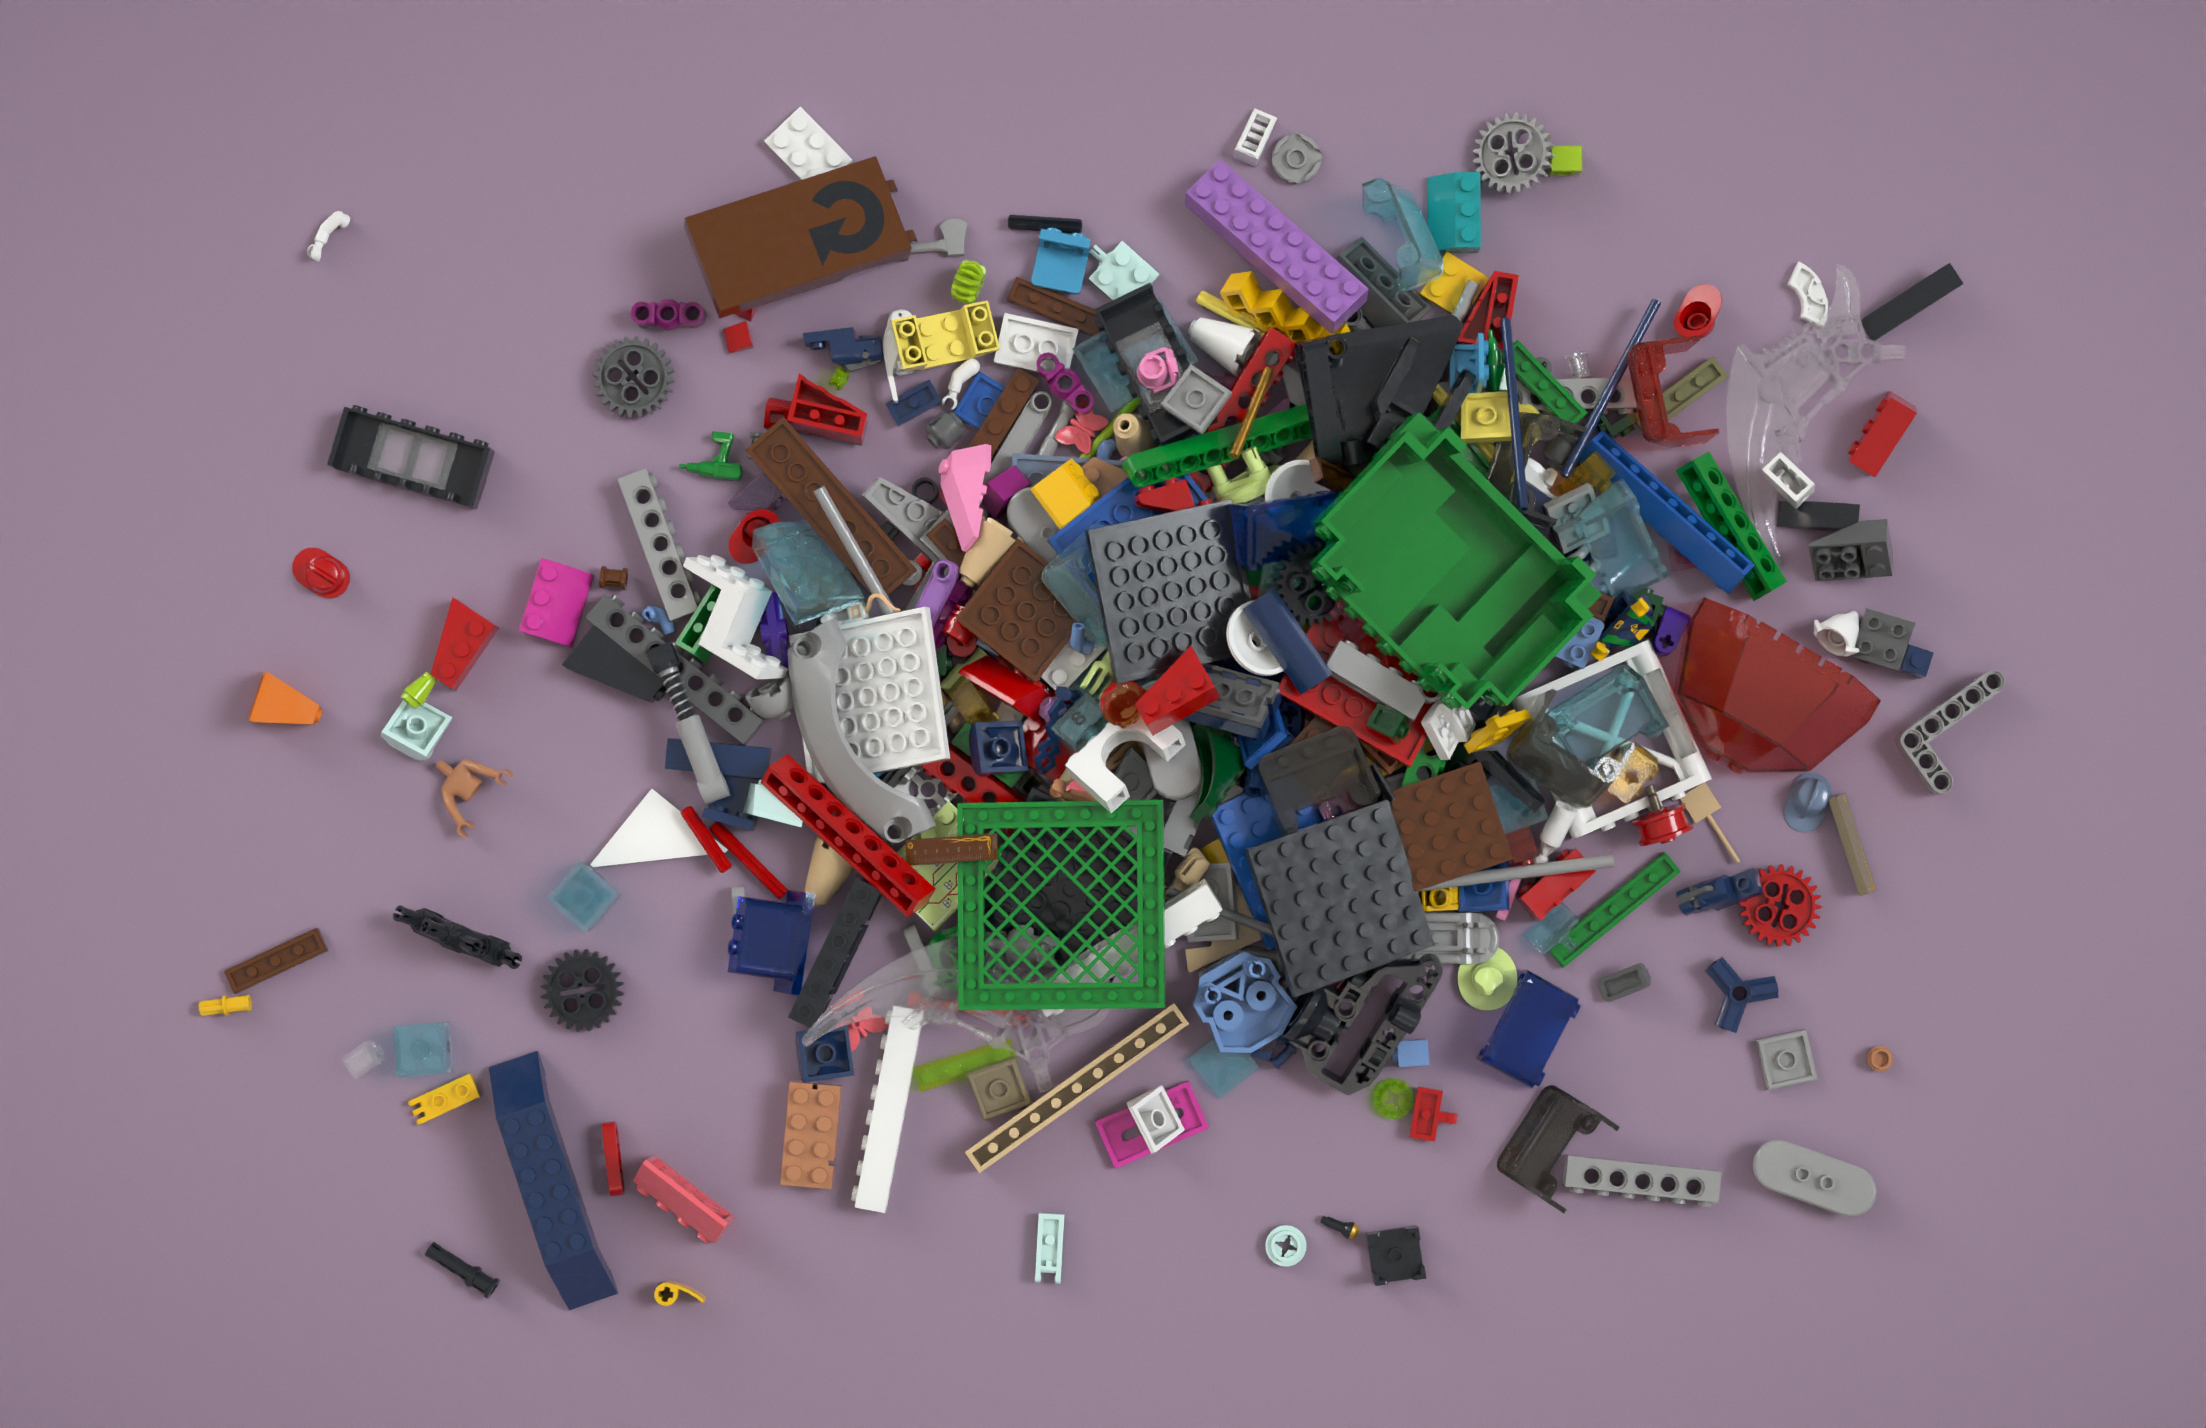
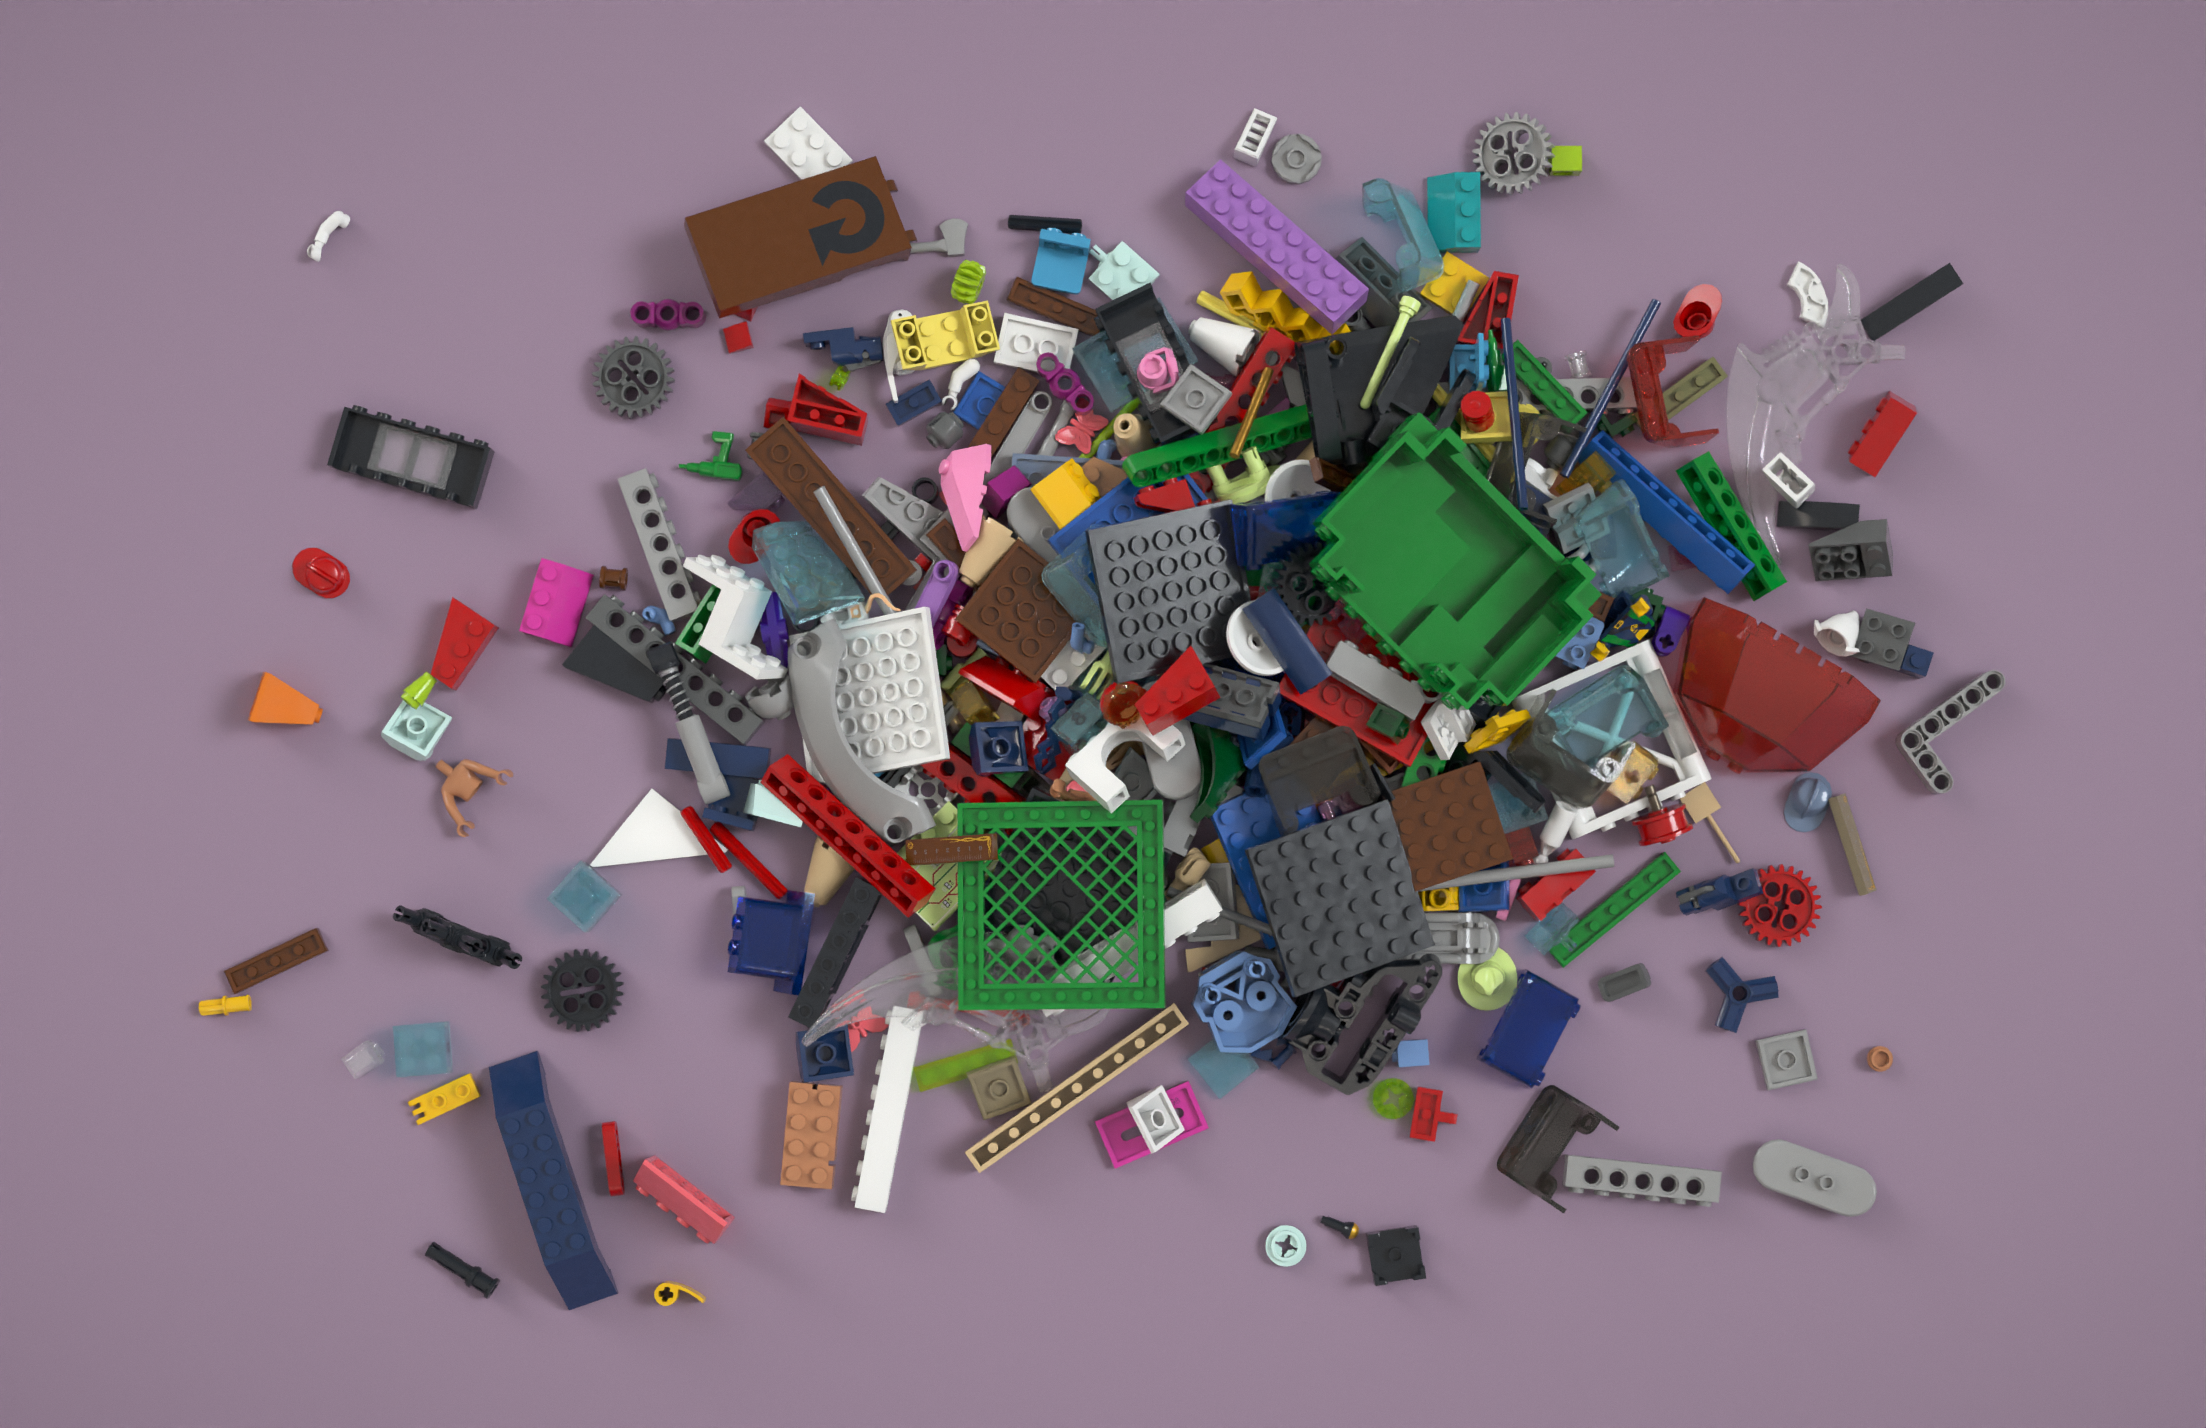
(1049, 1245): light aqua hinge -> none
(1408, 308): none -> yellowish green piece
(1477, 411): none -> red piece

